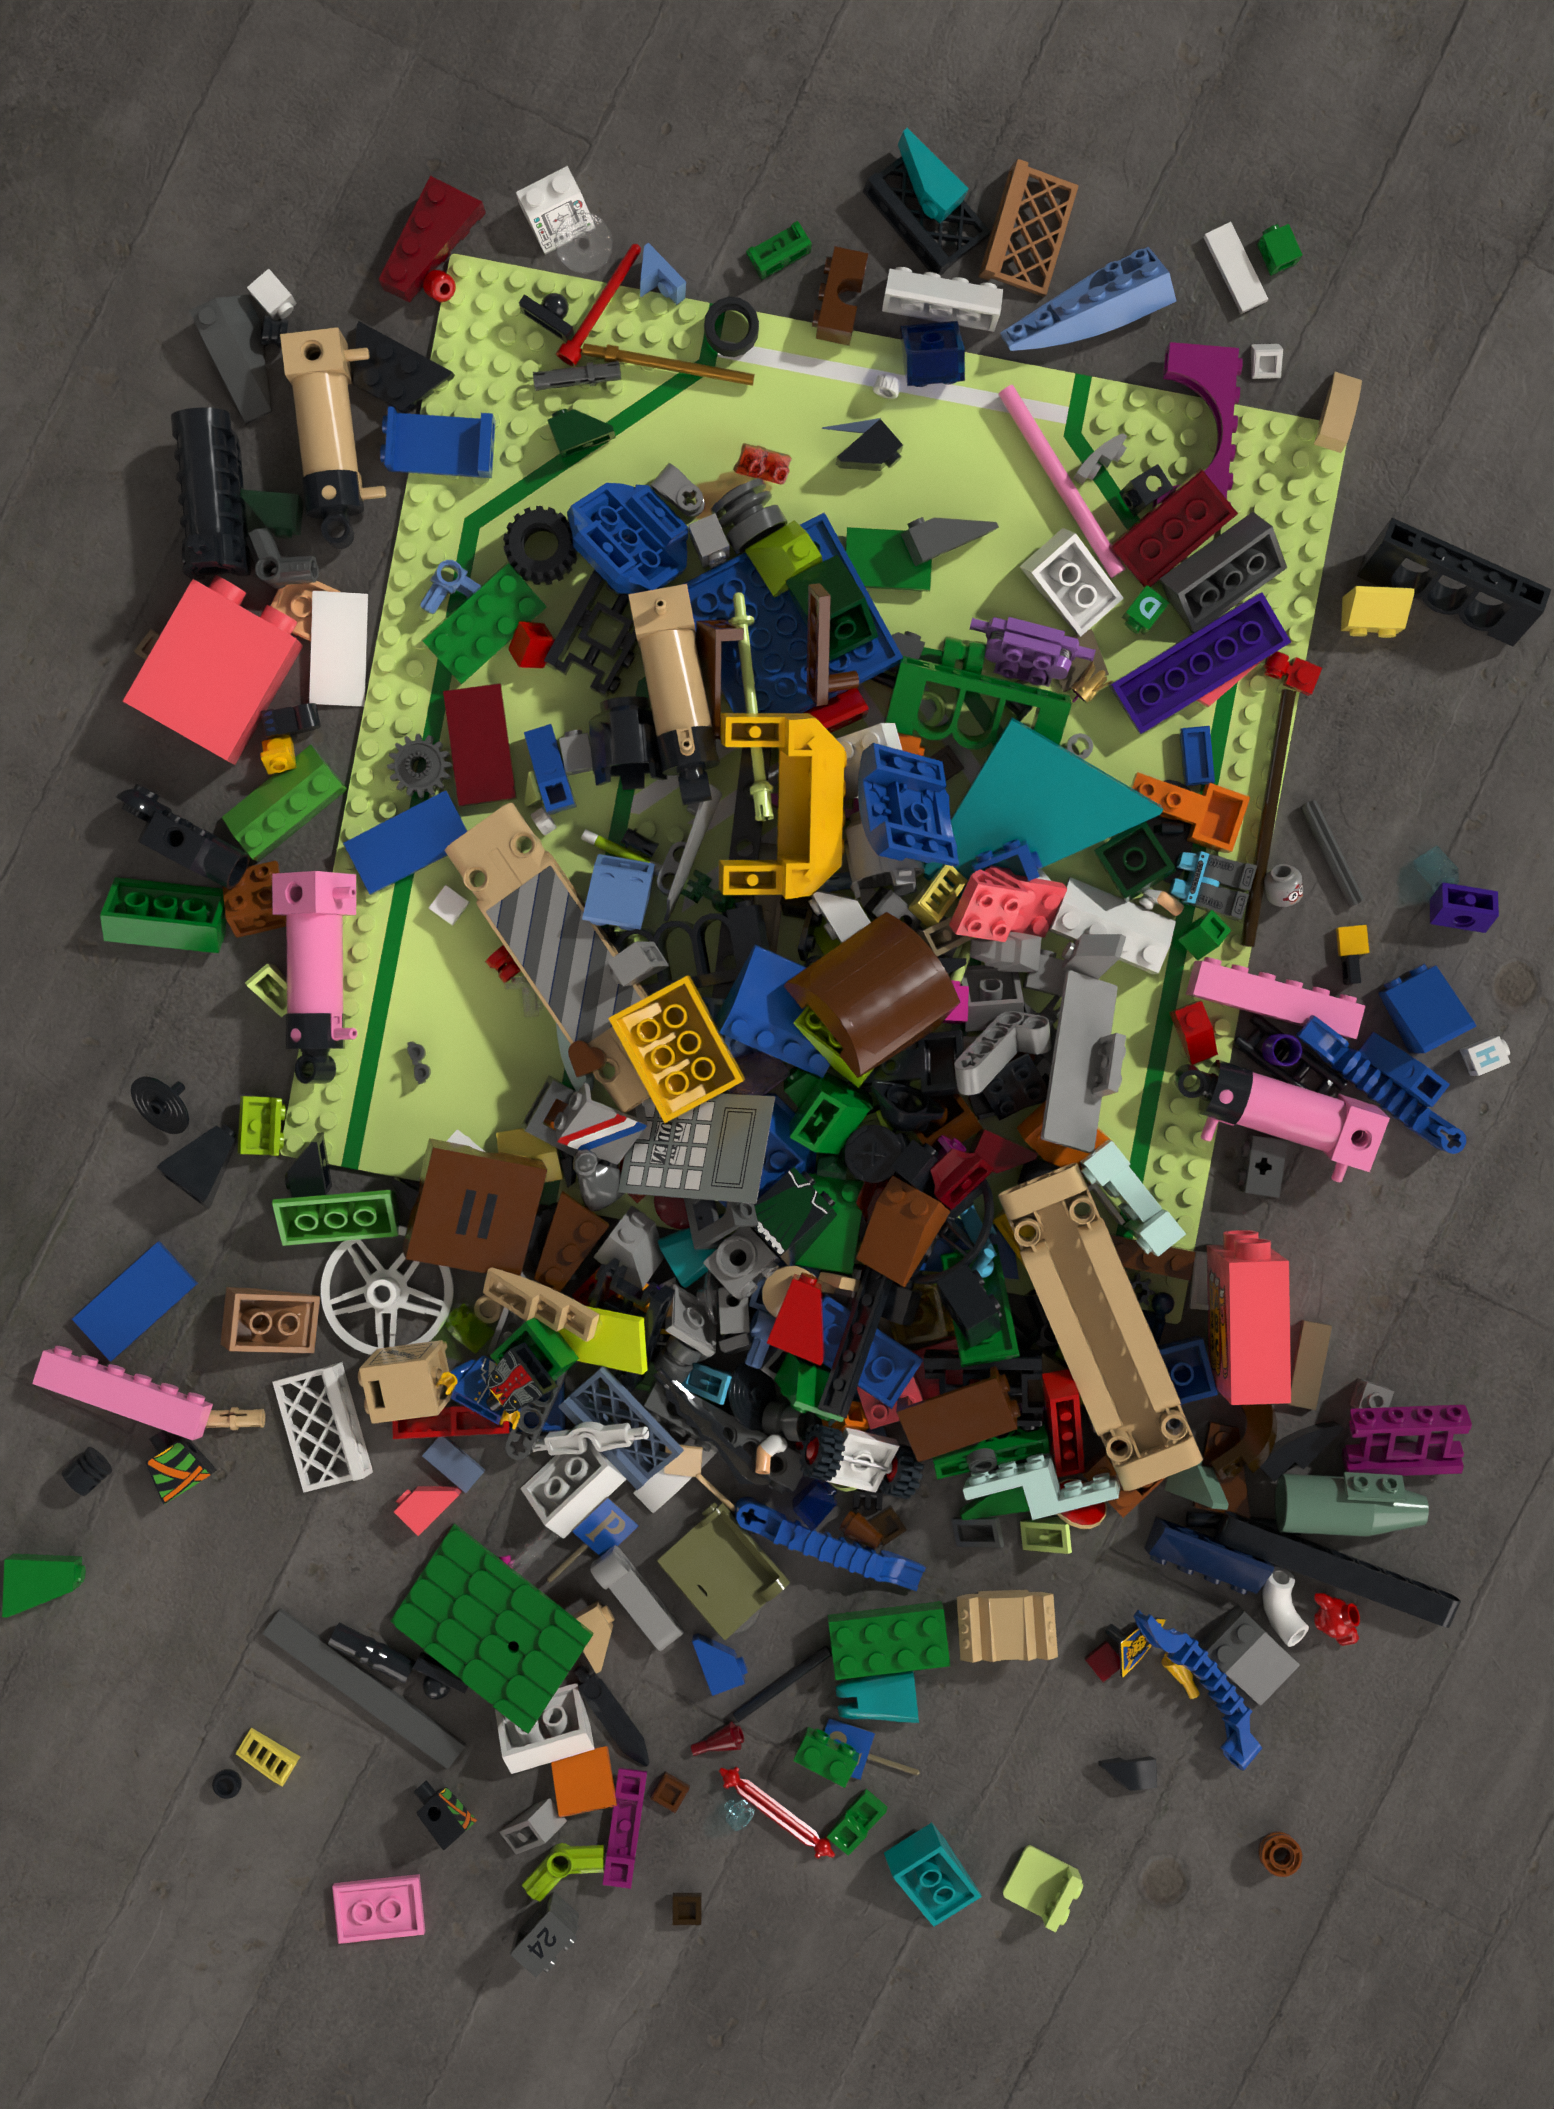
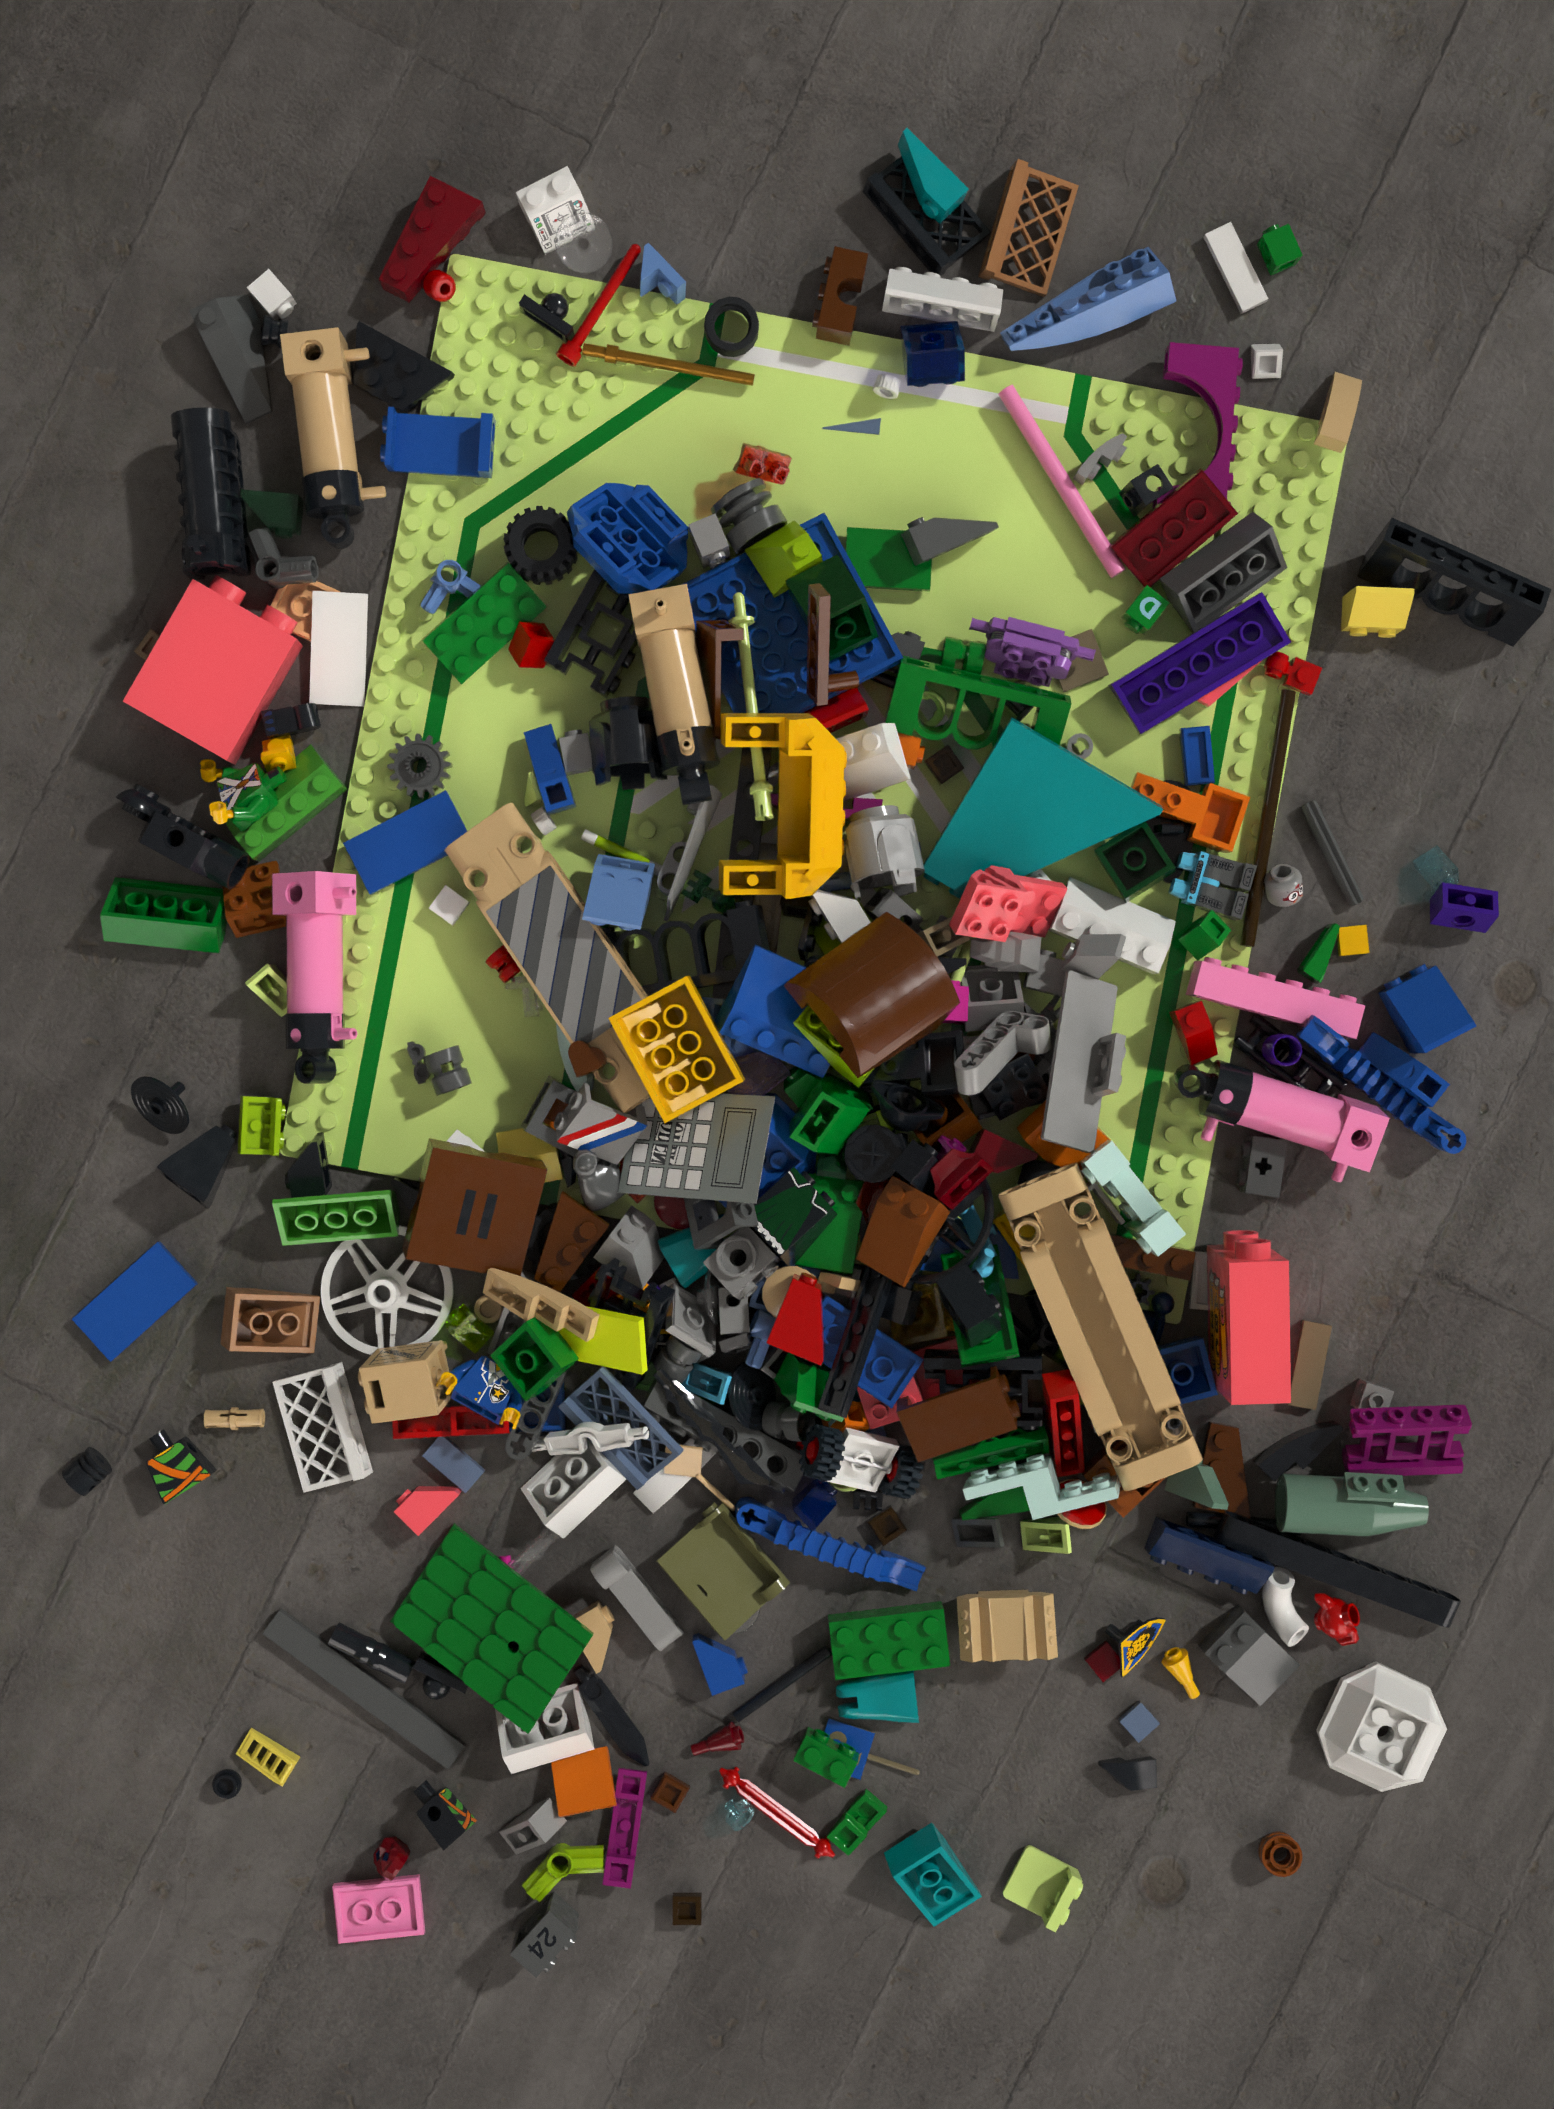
(38, 1579): green slope -> none
(123, 1393): bright pink brick -> none
(244, 792): none -> torso
(390, 1857): none -> dark red rock
(451, 1079): none -> dark grey wheel
(479, 745): dark red tile -> none
(518, 1380): torso -> none
(578, 431): dark green slope -> none
(580, 375): dark grey pin -> none
(600, 1531): blue piece -> none
(637, 963): light grey slope -> none
(639, 843): black pin -> none
(675, 488): light grey piece -> none
(764, 1452): arm -> none
(779, 251): green hinge -> none
(860, 1530): reddish brown cone -> none
(872, 450): black slope -> none
(905, 806): blue slope -> none
(926, 908): light yellow slope -> none
(981, 1460): dark grey tile -> none
(1029, 860): blue bracket -> none
(1072, 581): white slope -> none
(1087, 689): pearl gold piece -> none
(1139, 1721): none -> sand blue tile
(1162, 898): arm -> none
(1183, 1650): blue piece -> none
(1255, 1444): dark brown arch -> none
(1317, 959): none -> green slope
(1351, 969): black tile -> none
(1376, 1699): none -> white piece
(1485, 1055): white brick -> none

